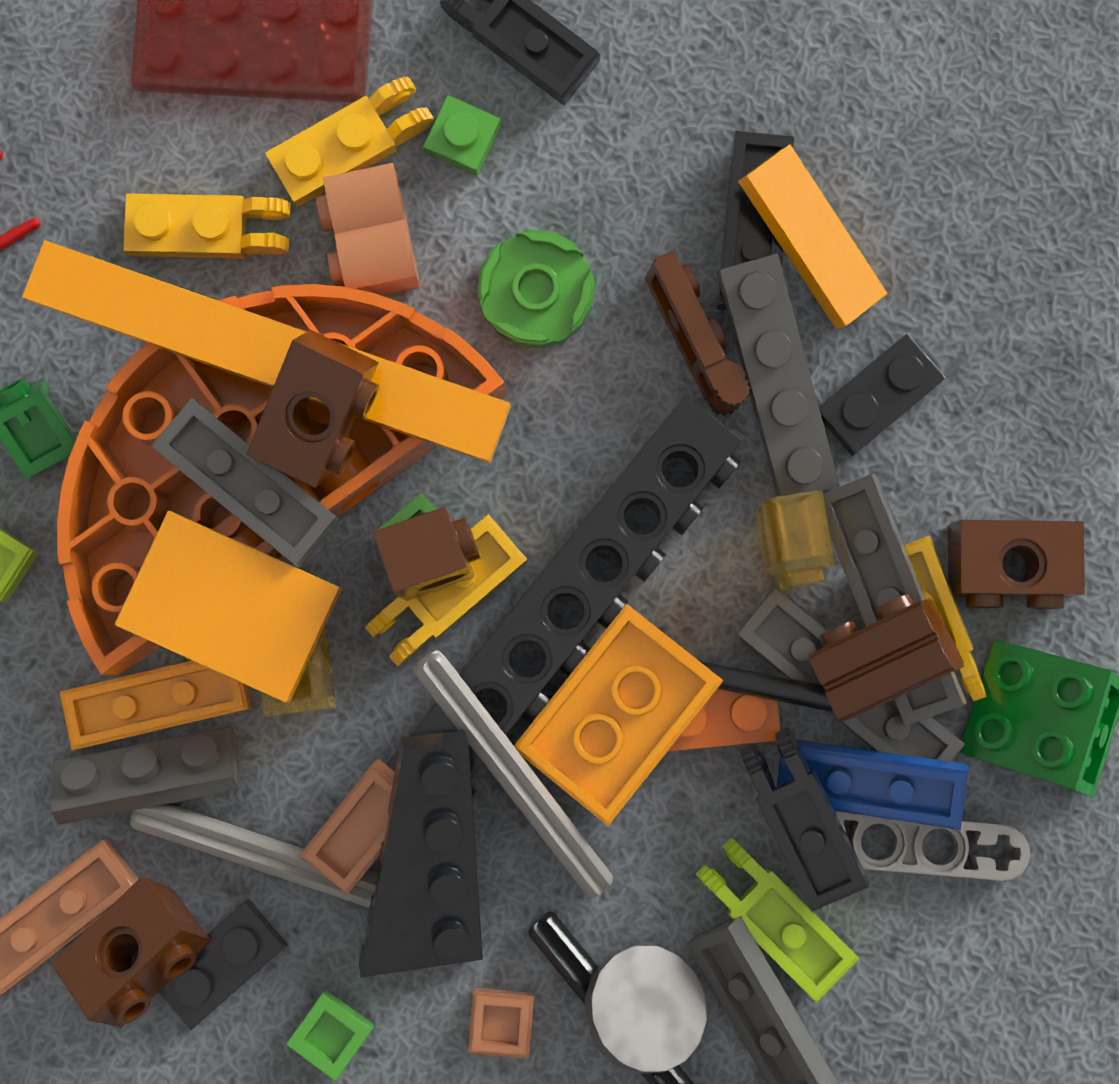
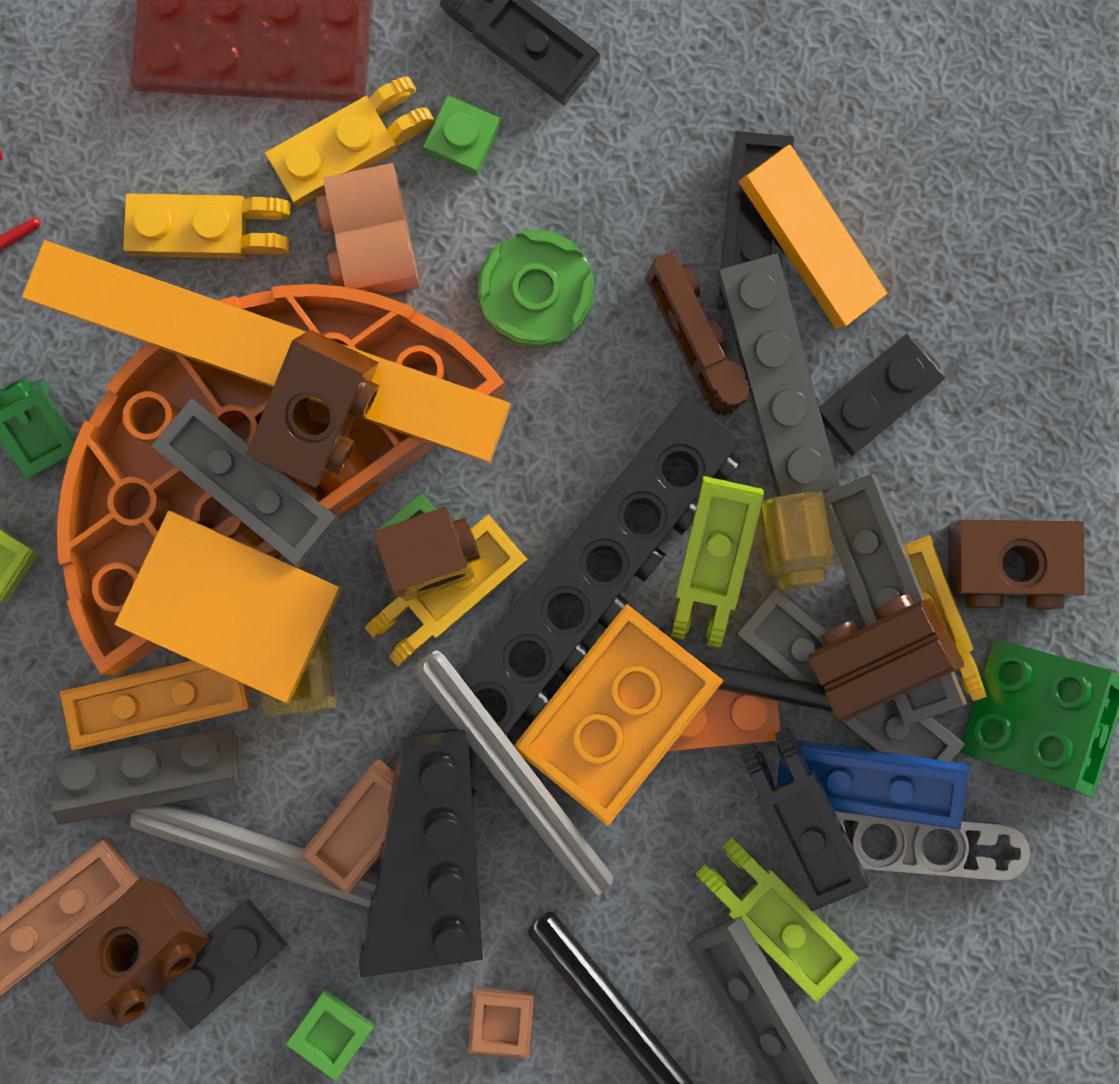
(645, 1009): tile -> none
(716, 554): none -> lime hinge

